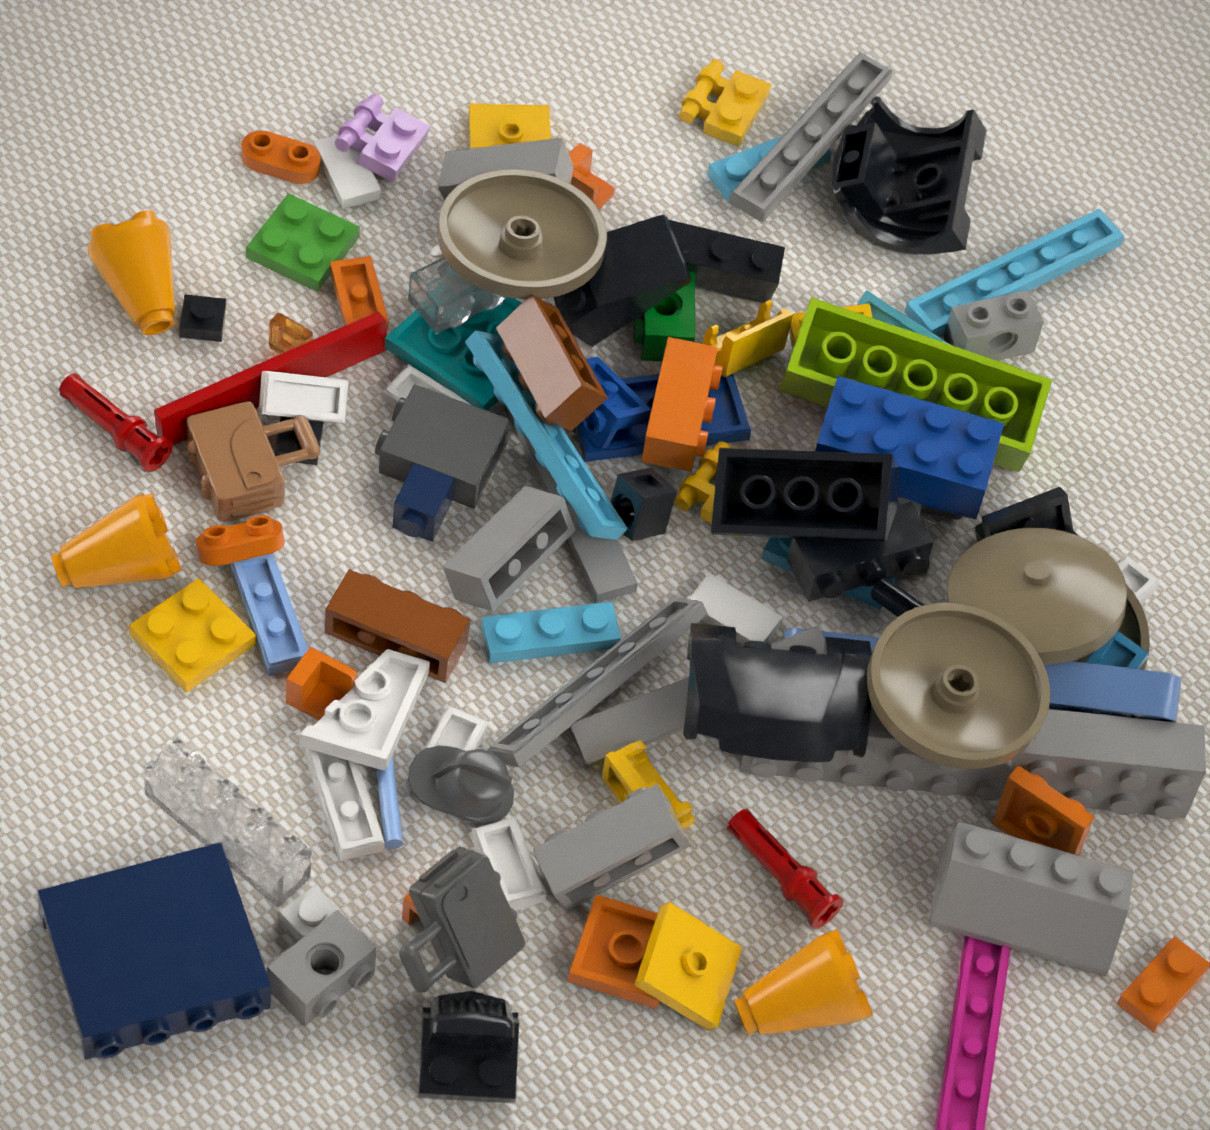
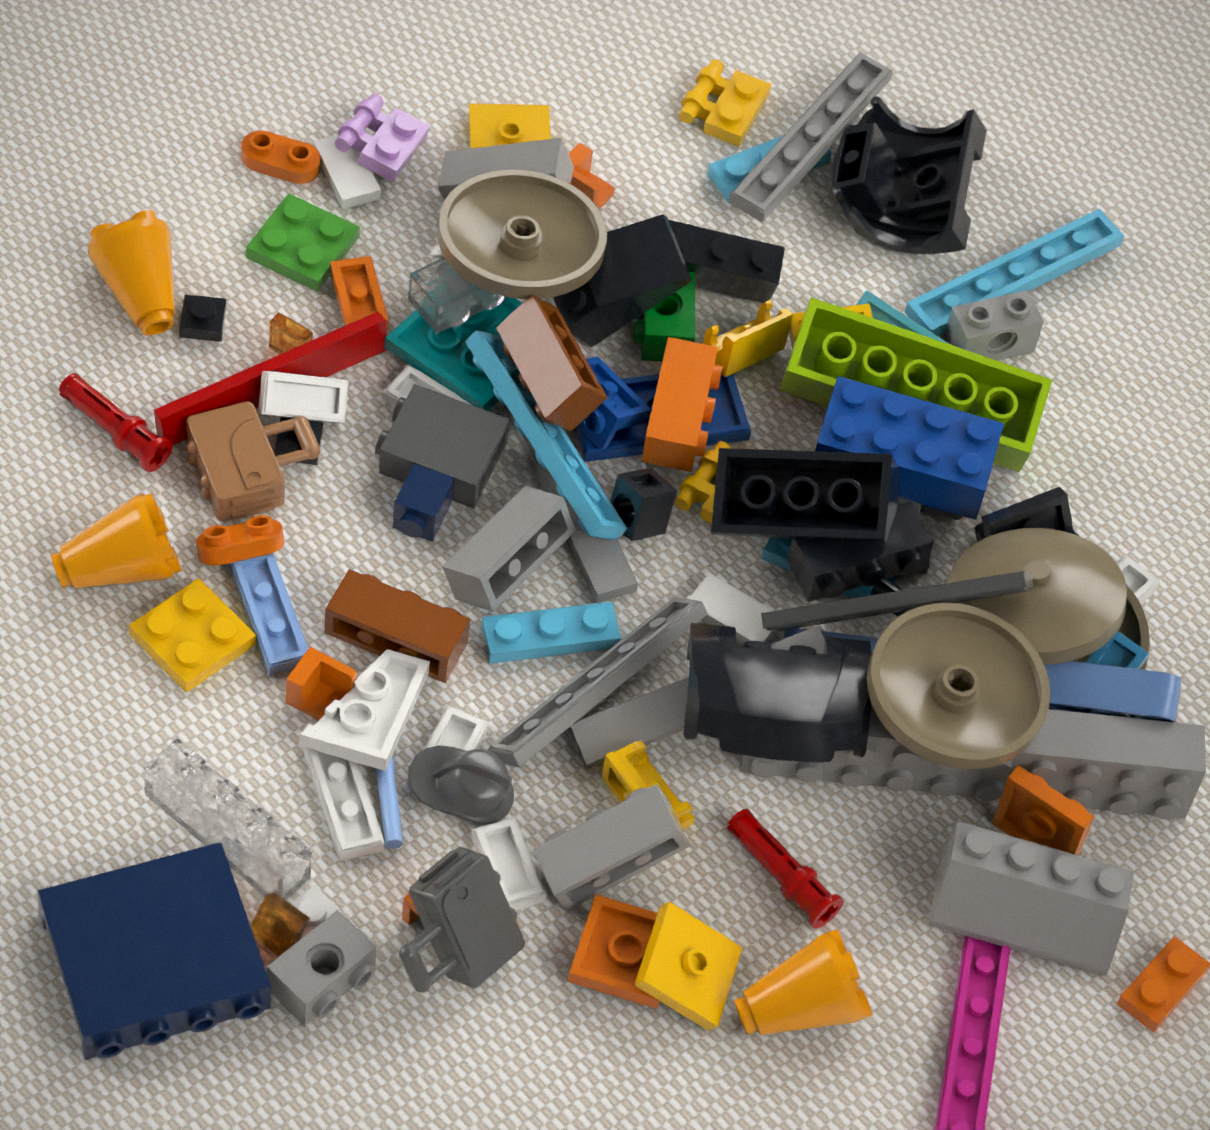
(278, 924): none -> clear orange tile
(469, 1049): black piece -> none
(897, 601): none -> dark grey tile

